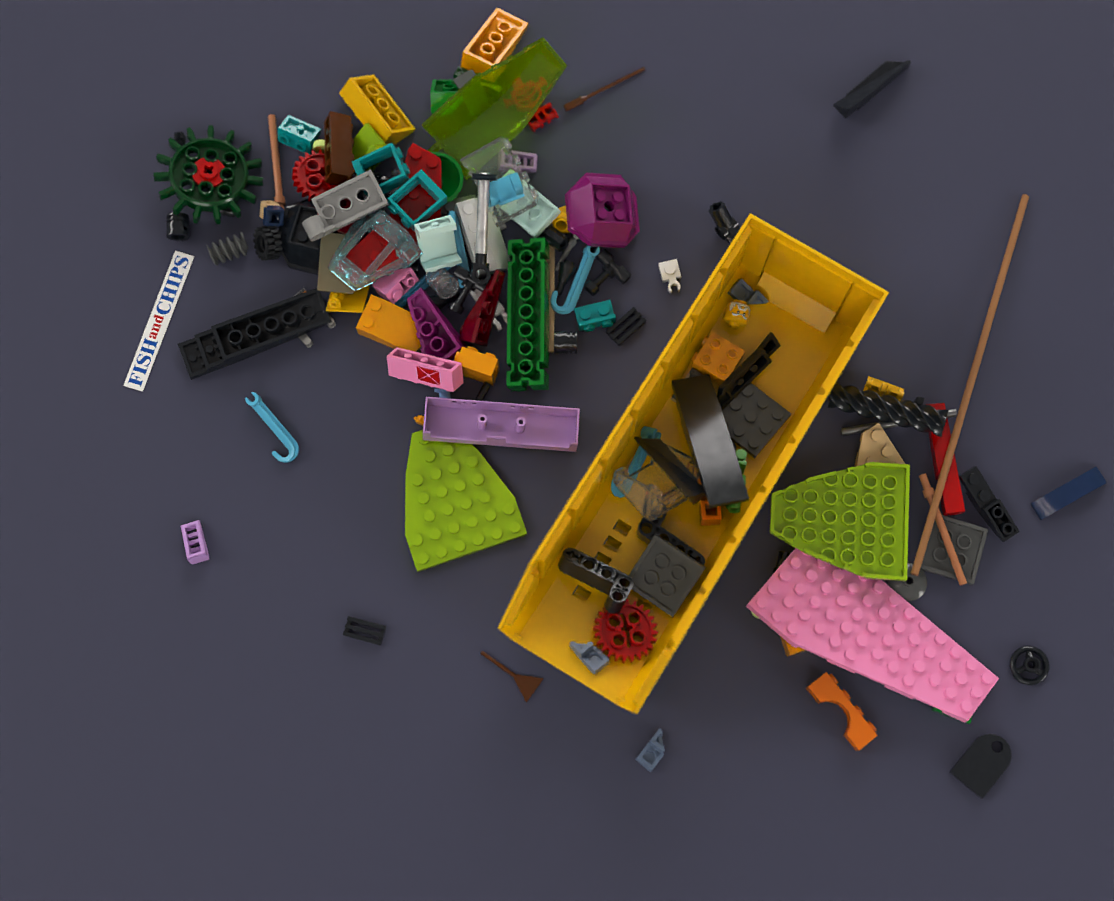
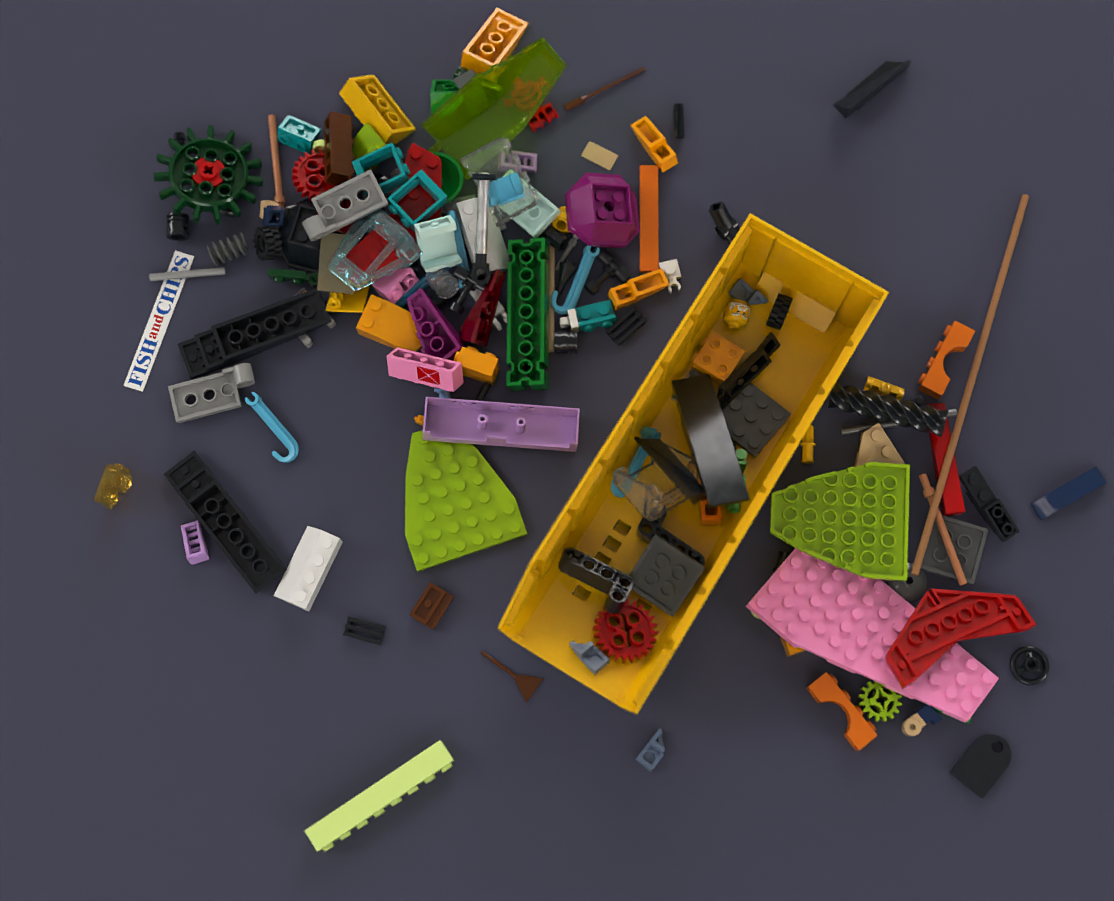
(114, 480): none -> clear yellow plate
(187, 274): none -> light grey bar
(224, 386): none -> light grey hinge
(225, 522): none -> black slope
(295, 276): none -> dark green hinge
(308, 568): none -> white slope
(380, 795): none -> yellowish green brick
(431, 606): none -> reddish brown plate
(570, 321): none -> white tile
(599, 155): none -> tan sticker
(637, 289): none -> light orange slope
(648, 218): none -> orange tile
(654, 144): none -> light orange slope
(678, 121): none -> black axle
(779, 311): none -> black tyre
(808, 446): none -> yellow axle
(881, 708): none -> lime gear
(913, 725): none -> leg
(950, 617): none -> red wing
(956, 340): none -> orange arch

